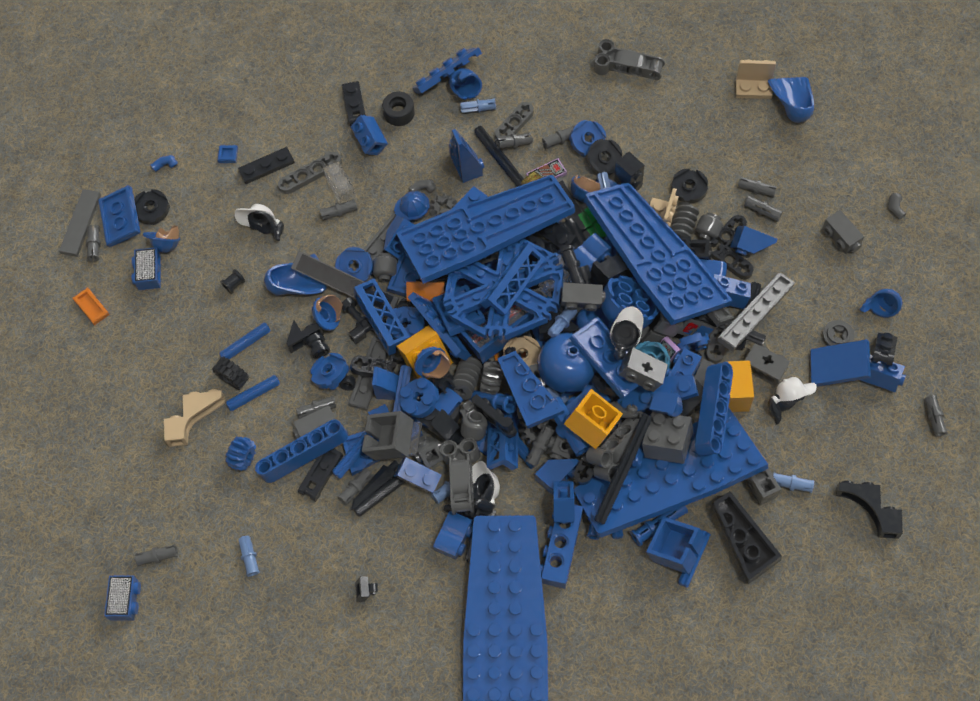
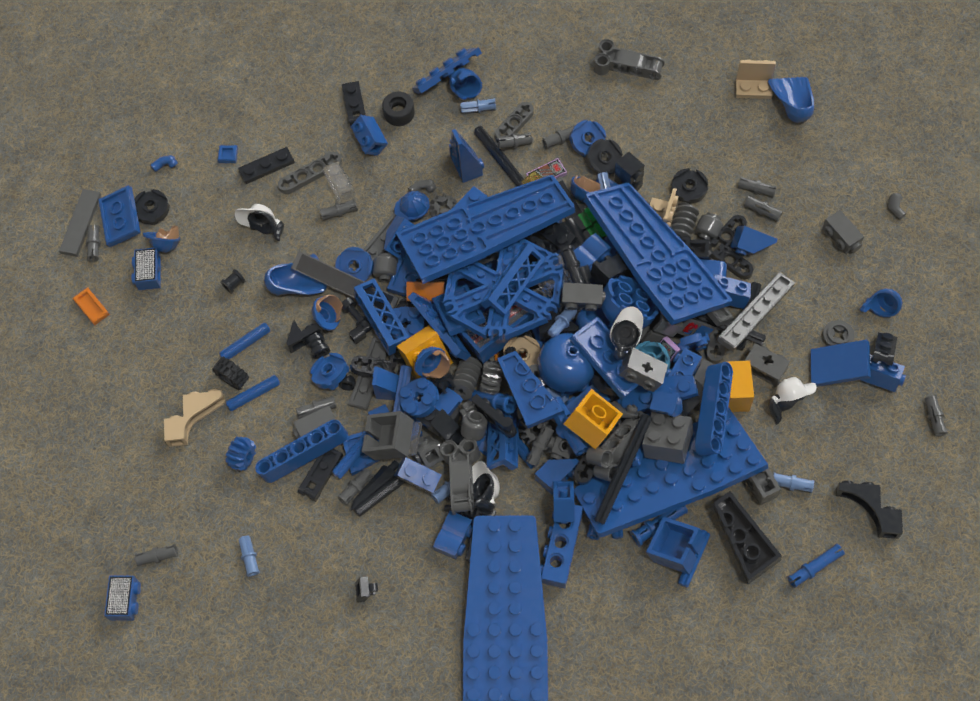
(809, 570): none -> blue pin

